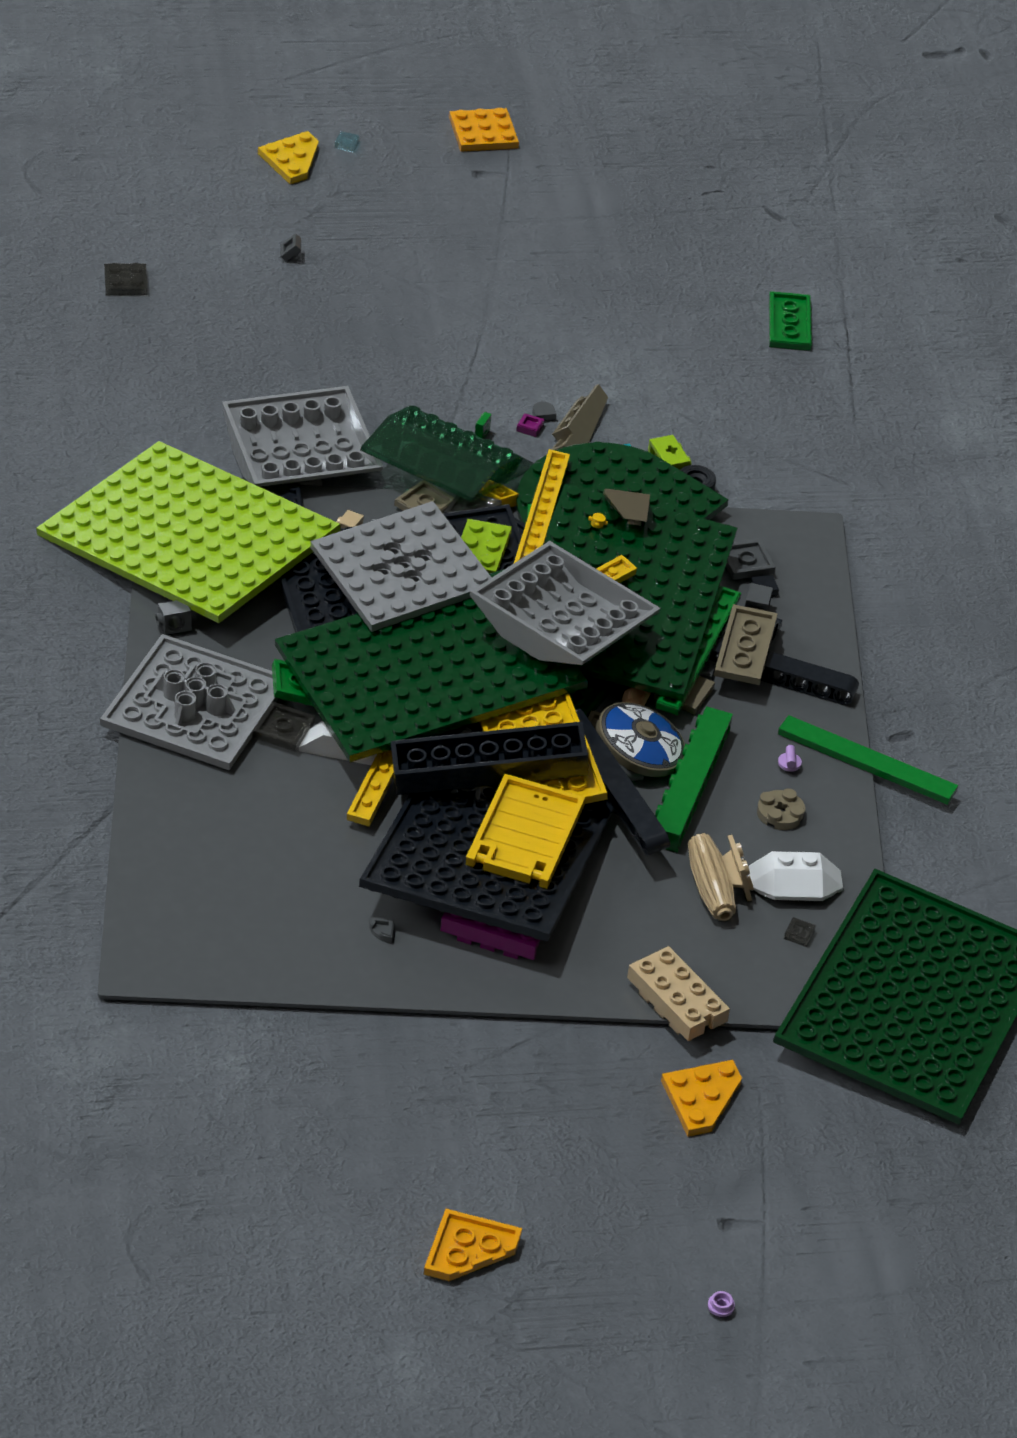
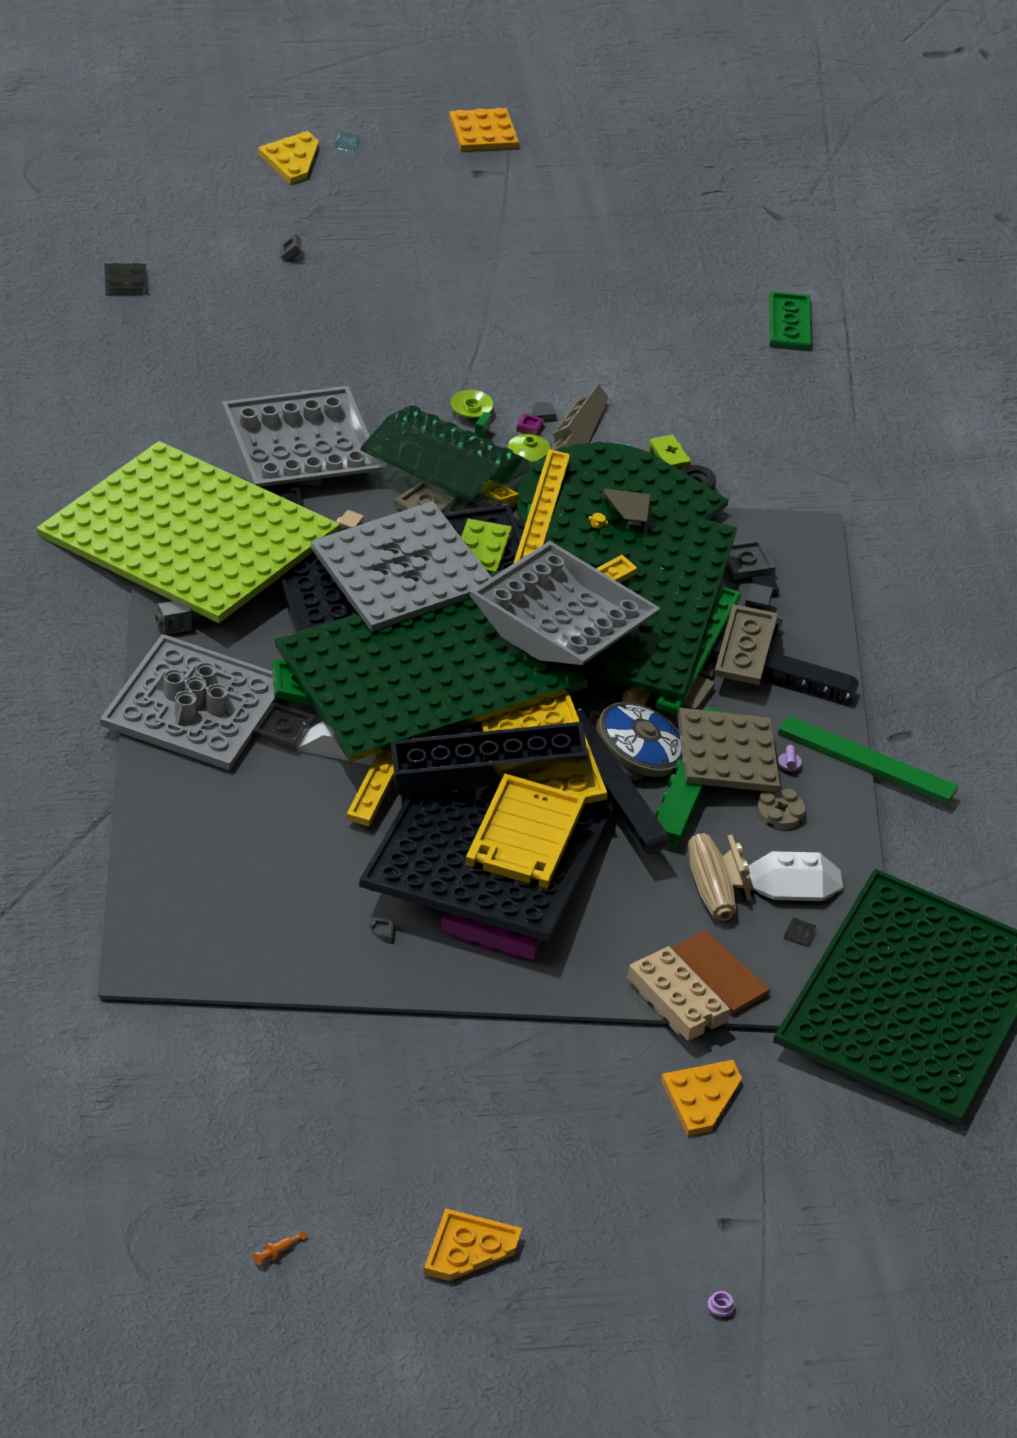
(271, 1251): none -> orange piece
(471, 403): none -> lime dish
(529, 446): none -> lime dish
(721, 971): none -> dark orange tile
(728, 750): none -> dark tan plate

